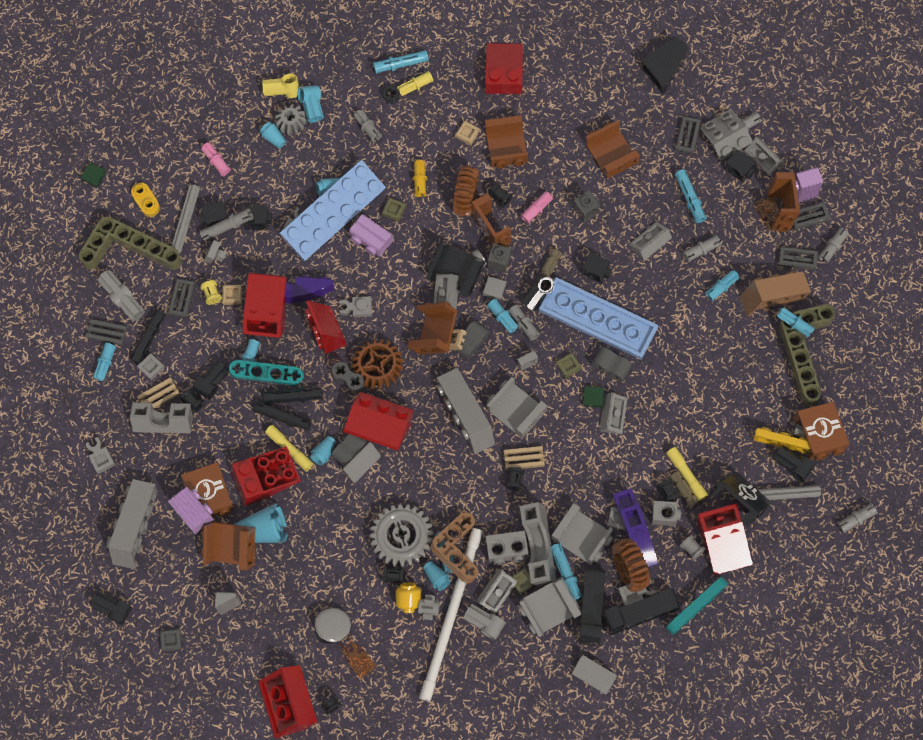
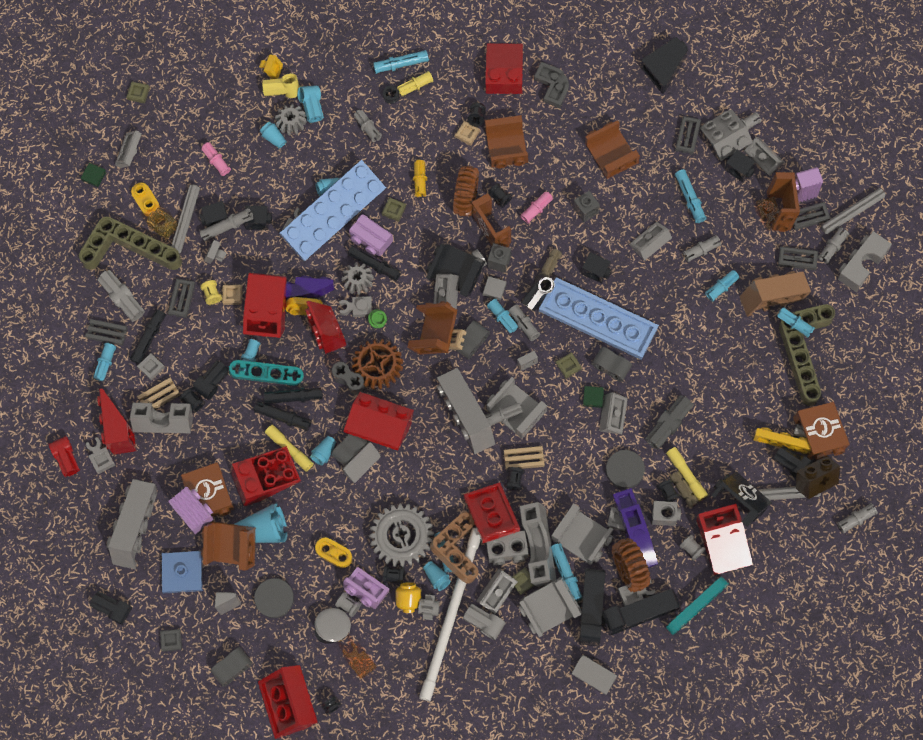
(63, 453): none -> red piece
(117, 433): none -> red slope
(128, 149): none -> light grey plate
(138, 92): none -> olive tile
(164, 230): none -> clear yellow brick
(182, 572): none -> medium blue plate
(231, 667): none -> dark grey axle
(272, 66): none -> yellow tile
(274, 598): none -> dark grey tile
(297, 305): none -> yellow plate
(334, 552): none -> yellow plate
(348, 604): none -> light grey bush
(353, 284): none -> light grey gear
(365, 588): none -> lavender bracket
(377, 318): none -> bright green plate
(380, 266): none -> black pin
(475, 114): none -> black bush
(491, 512): none -> red tile
(502, 414): none -> light grey axle
(556, 81): none -> dark grey plate
(625, 469): none -> dark grey tile
(669, 422): none -> dark grey piece
(817, 477): none -> dark brown brick
(853, 210): none -> light grey axle
(873, 248): none -> light grey arch

